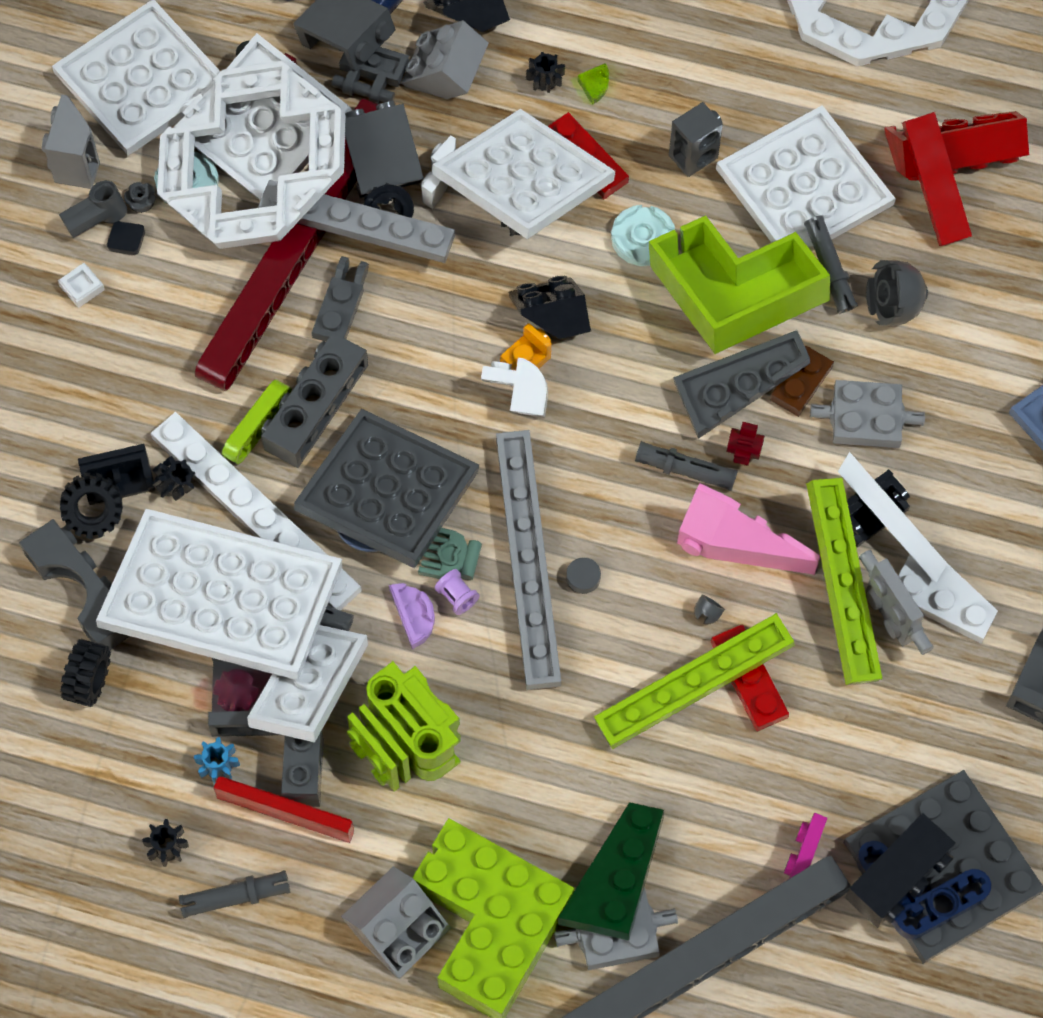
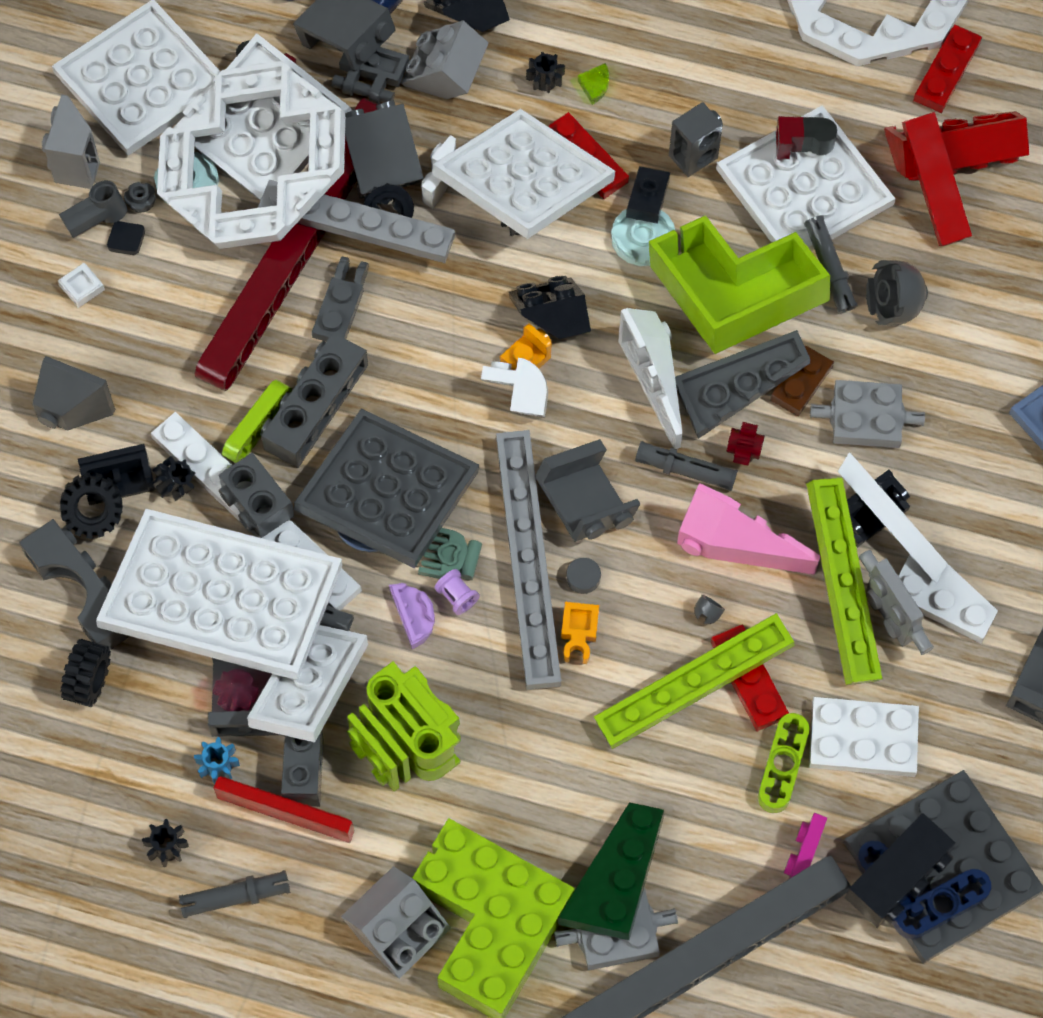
(70, 396): none -> dark grey slope
(260, 493): none -> dark grey brick
(579, 626): none -> light orange plate
(583, 492): none -> dark grey panel
(648, 195): none -> black plate
(650, 356): none -> white wedge
(798, 743): none -> lime beam
(804, 135): none -> leg
(864, 737): none -> white plate
(947, 68): none -> red plate

